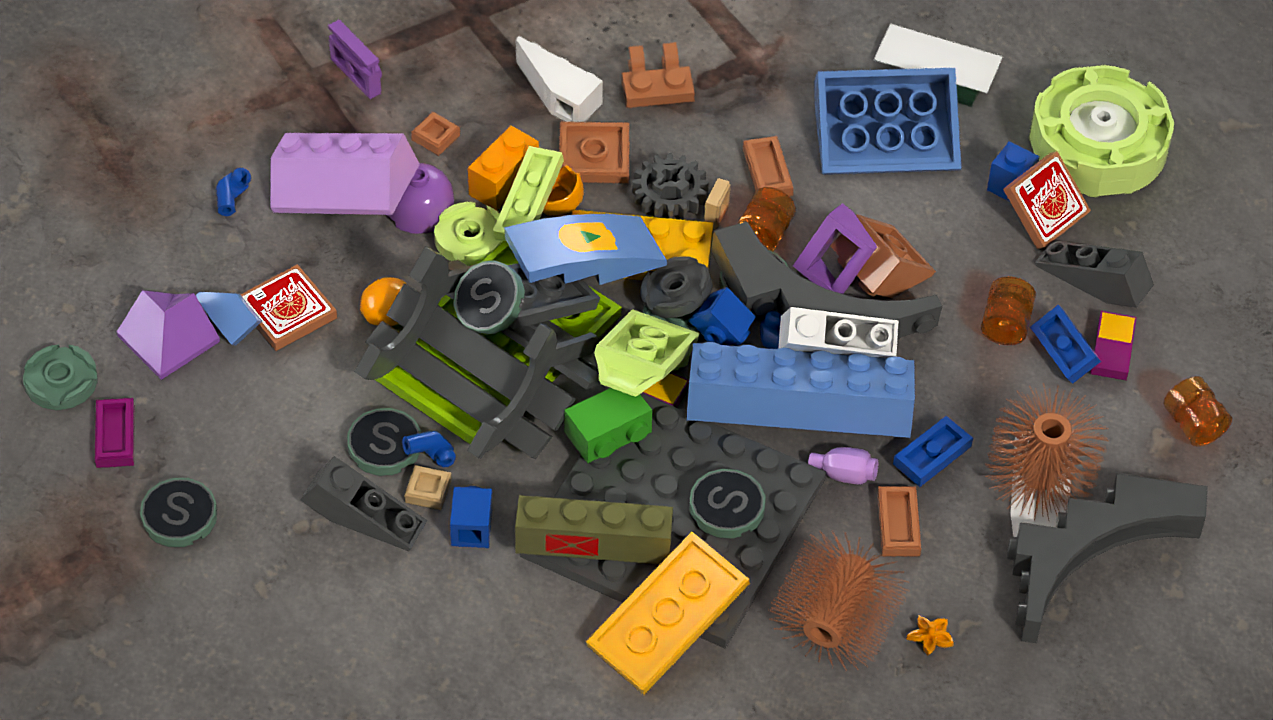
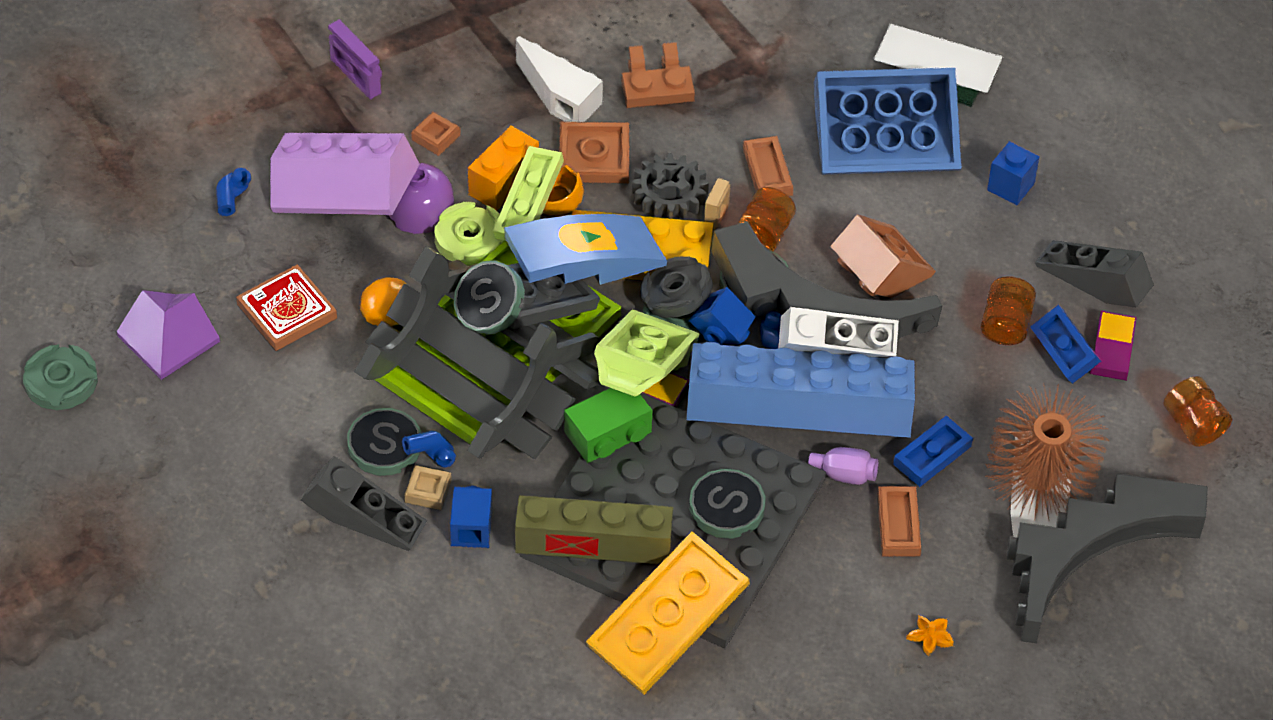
(114, 432): magenta tile -> none
(178, 512): black tile -> none
(229, 314): medium blue slope -> none
(810, 261): medium lavender tile -> none
(839, 600): nougat piece -> none
(1047, 200): tile -> none
(1104, 128): yellowish green piece -> none

